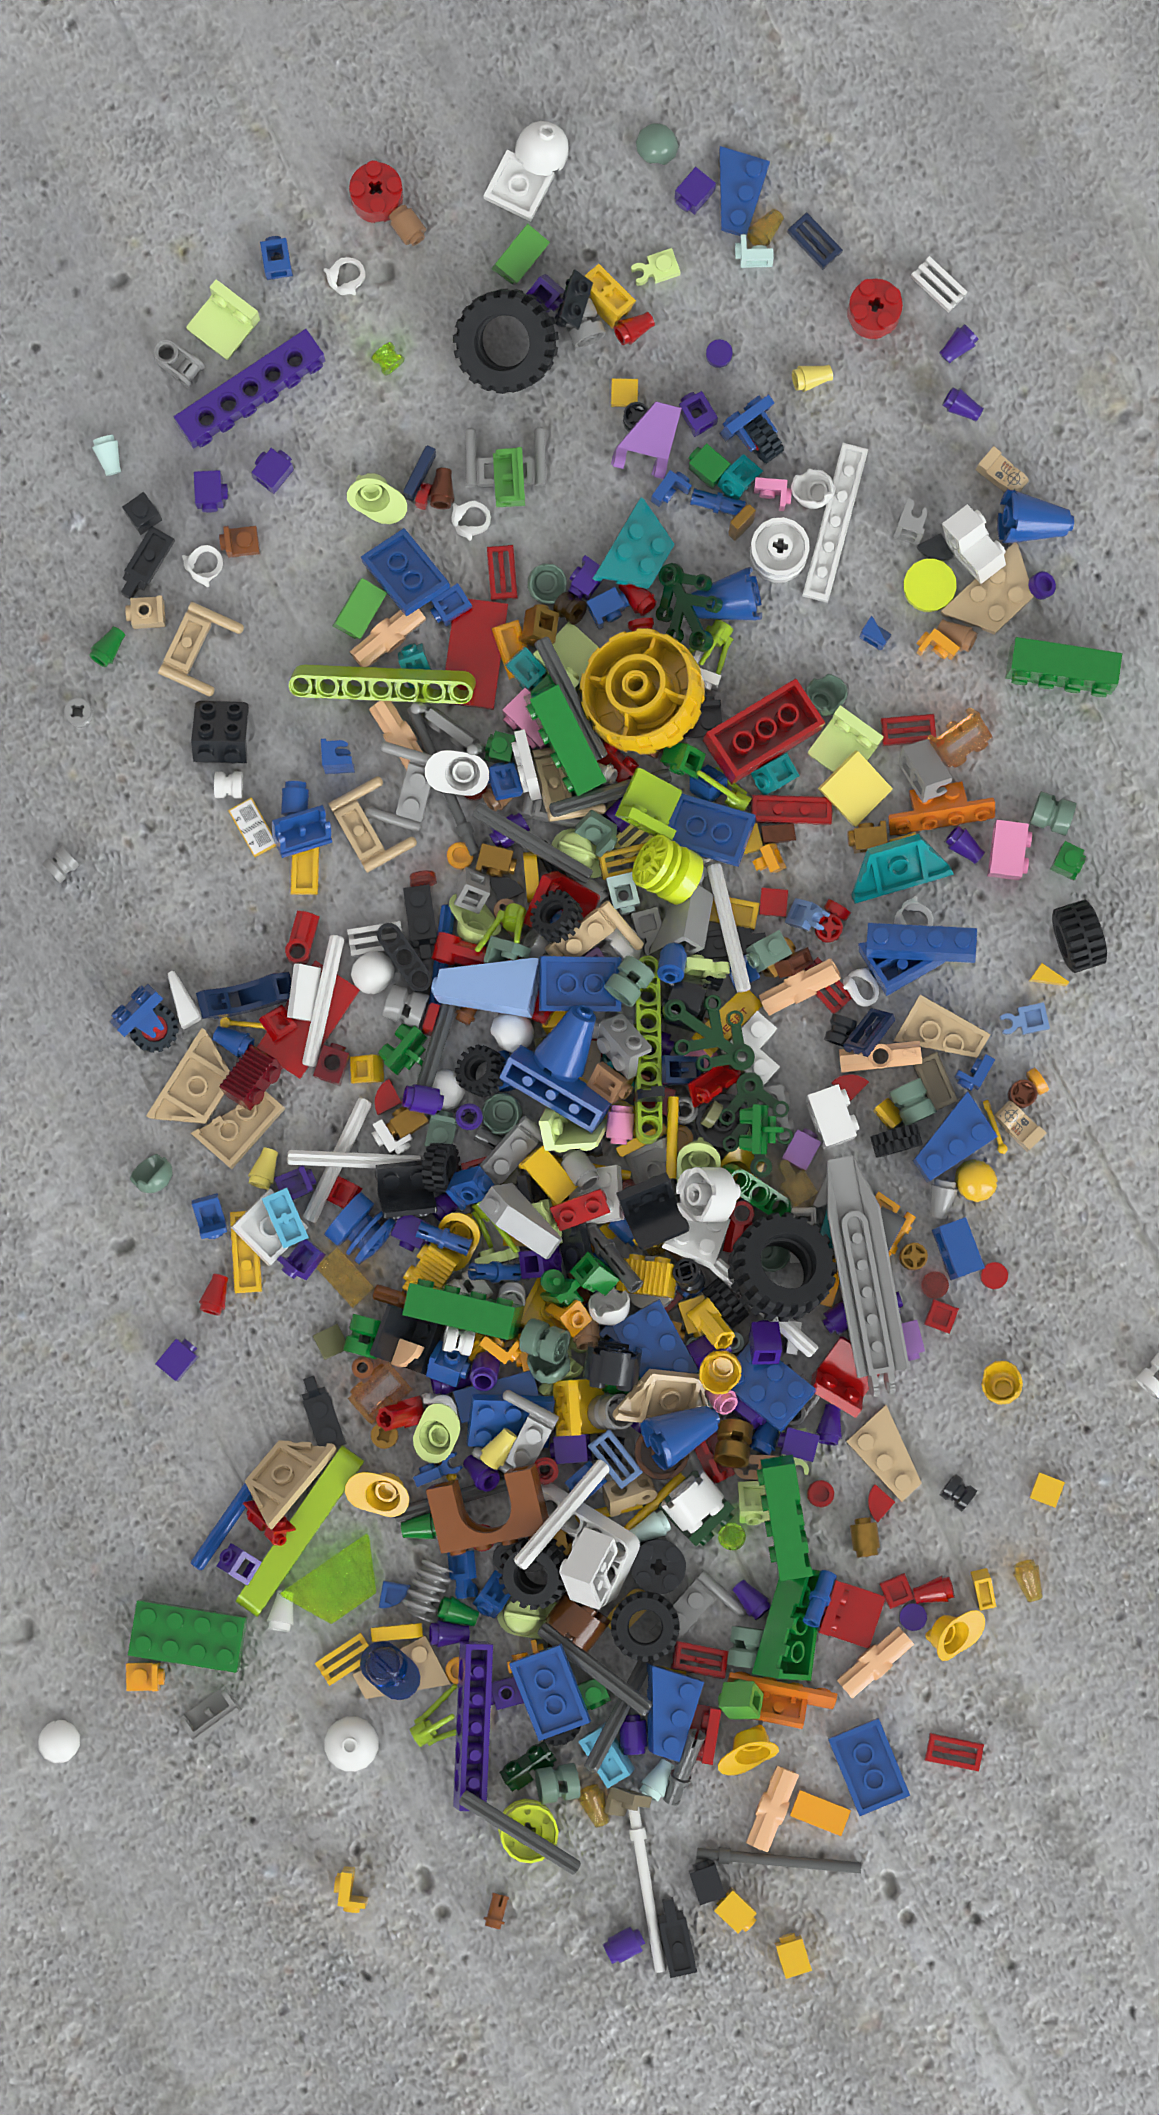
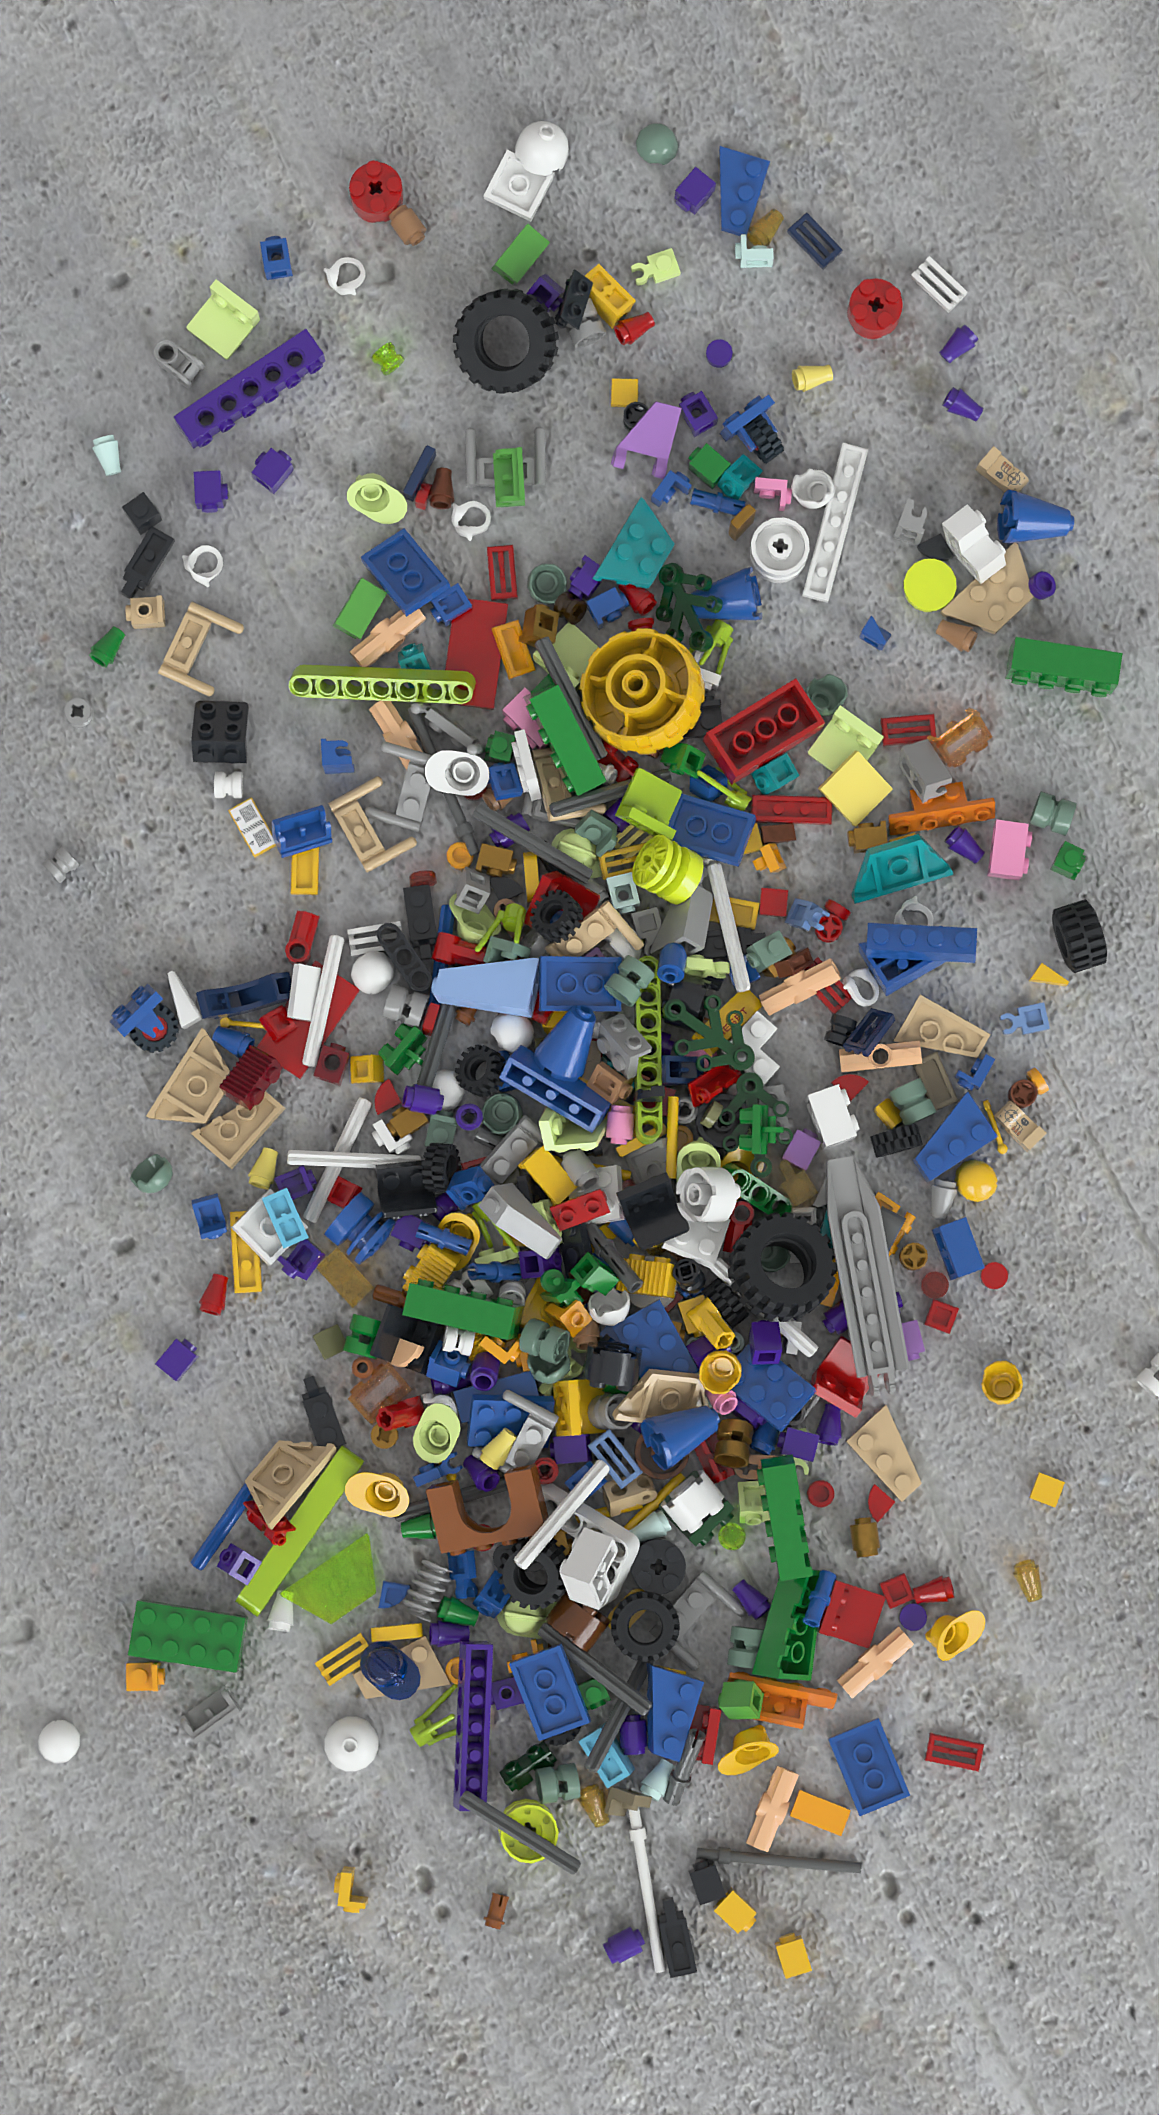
(239, 541): dark orange bracket -> none
(294, 797): blue brick -> none
(526, 669): teal bracket -> none
(677, 1656): red tile -> none
(942, 645): light orange bracket -> none
(956, 1491): black wheel -> none
(983, 1589): yellow piece -> none

